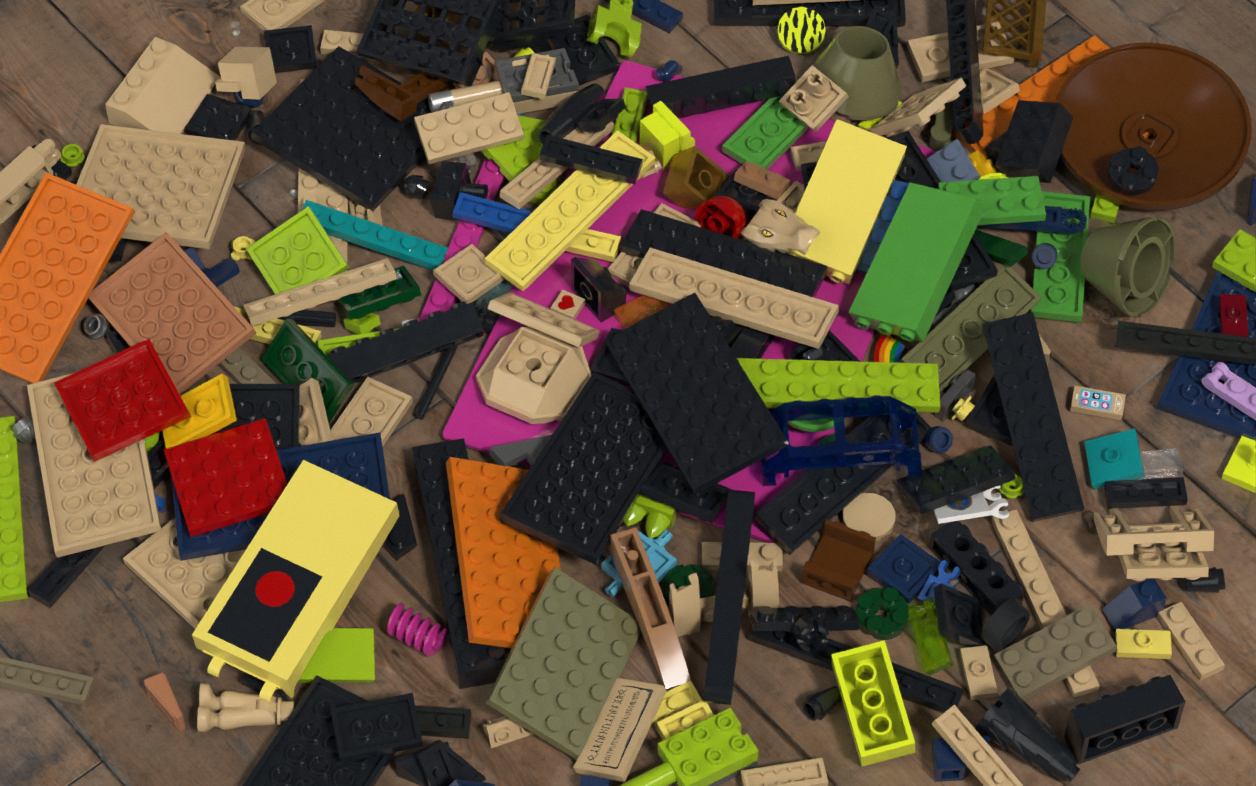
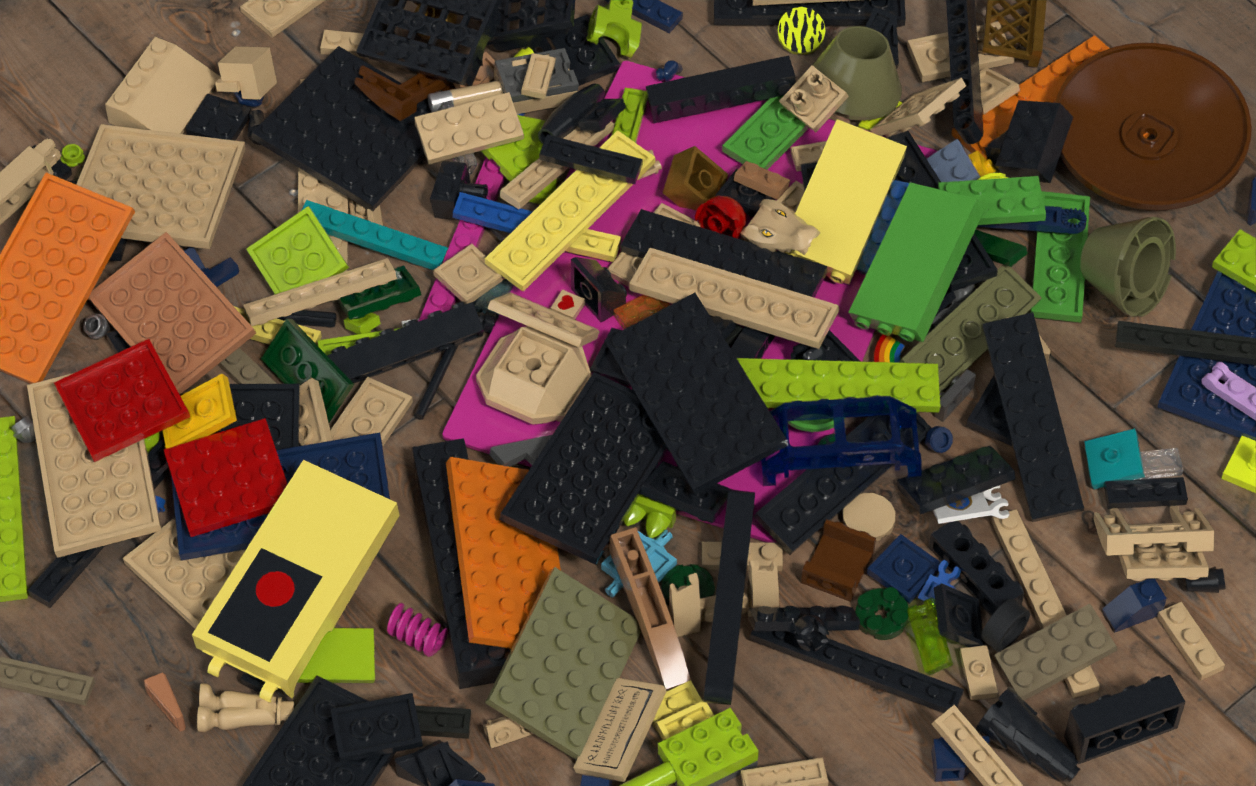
(238, 245): light yellow plate -> none
(291, 48): black plate -> none
(402, 536): black wing -> none
(415, 186): black plate -> none
(664, 134): neon yellow plate -> none
(821, 703): black cone -> none
(873, 703): neon yellow brick -> none
(942, 130): olive leg -> none
(962, 409): light yellow plate -> none
(1012, 493): lime plate -> none
(1044, 255): dark blue tile -> none
(1097, 402): tile -> none
(1104, 209): lime plate -> none
(1133, 158): black plate -> none
(1143, 643): light yellow plate -> none
(1233, 315): dark red plate -> none

